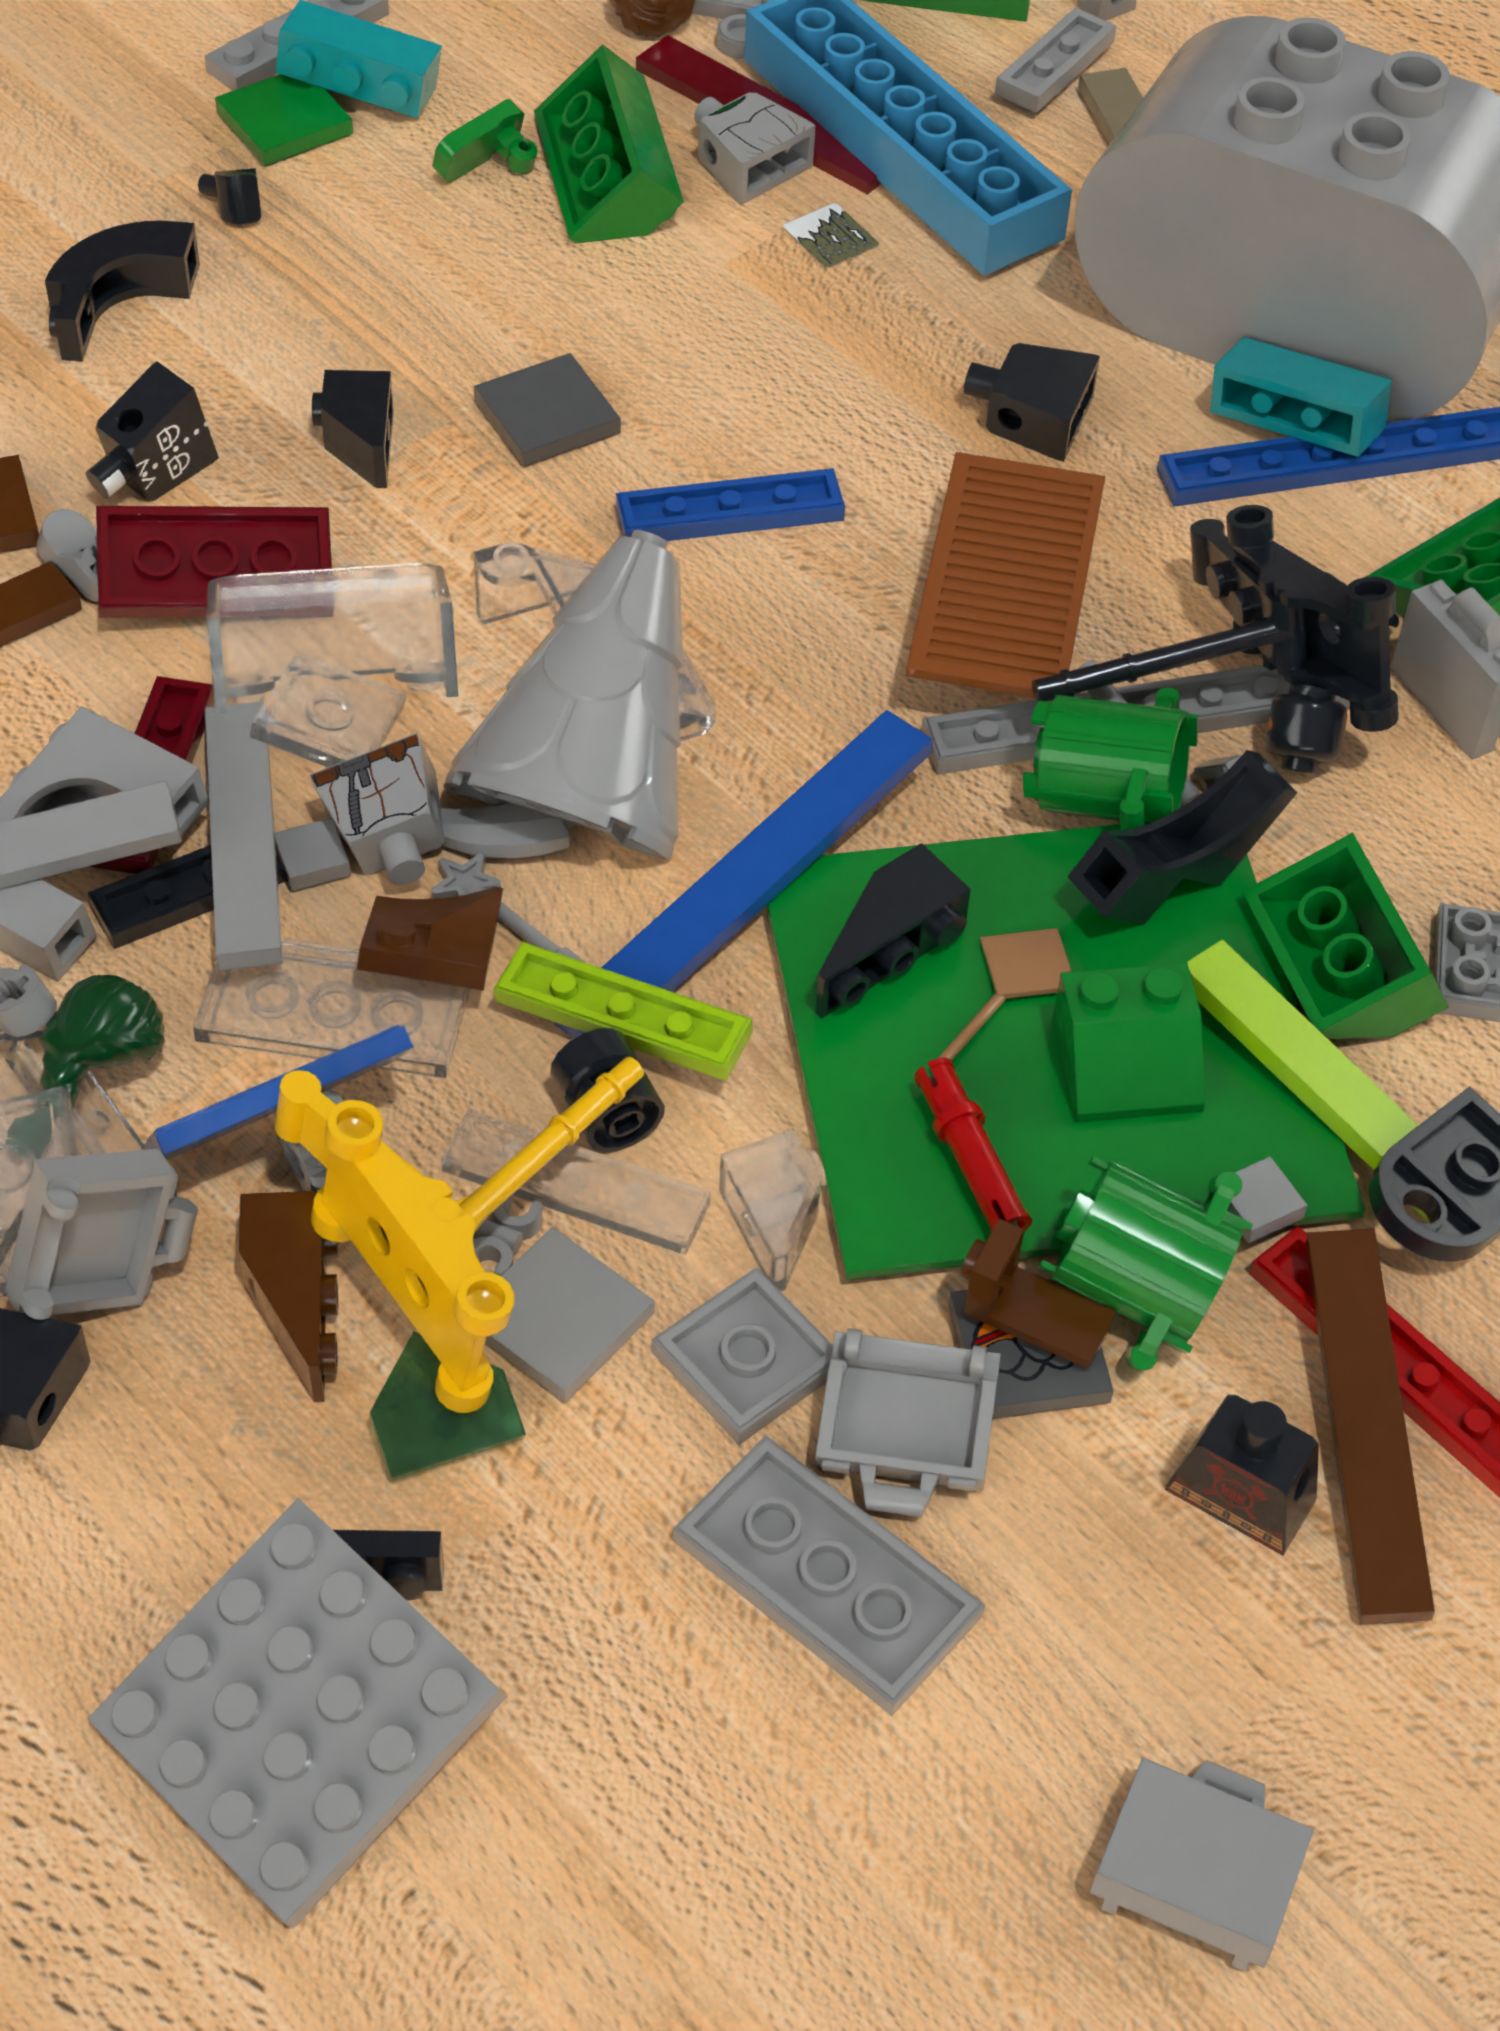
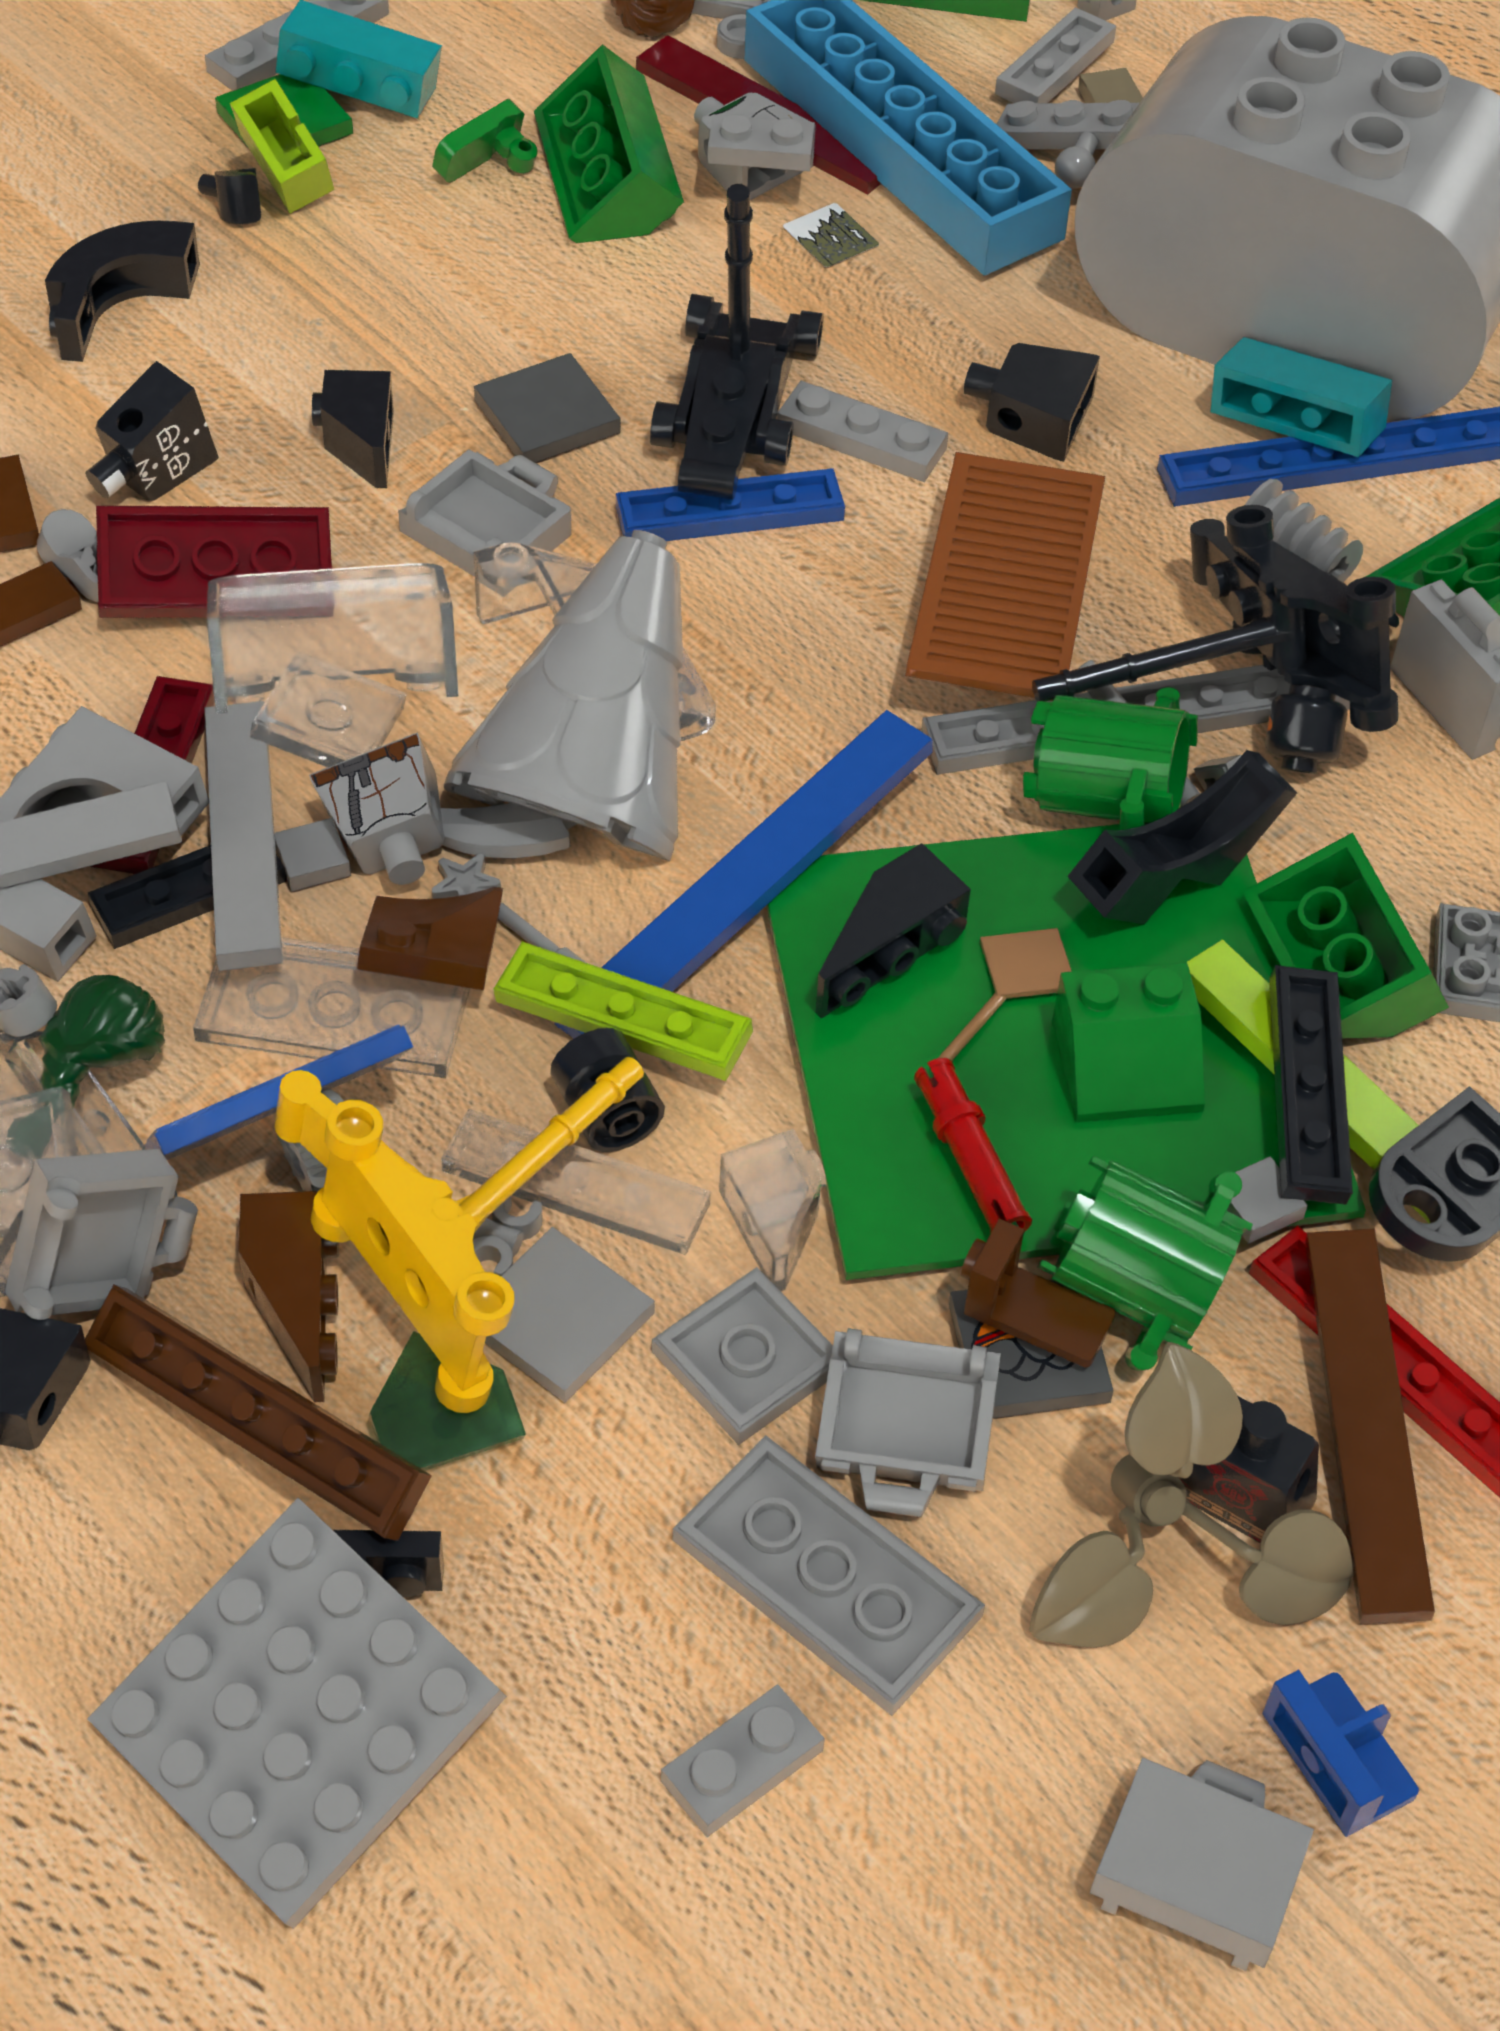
(257, 1412): none -> reddish brown tile
(275, 140): none -> lime piece
(486, 505): none -> light grey piece
(733, 375): none -> black piece
(742, 1760): none -> light grey plate
(761, 142): none -> light grey plate
(864, 431): none -> light grey plate
(1067, 126): none -> light grey plate
(1177, 1420): none -> dark tan plant
(1307, 536): none -> light grey piece
(1310, 1085): none -> black tile
(1340, 1749): none -> blue panel

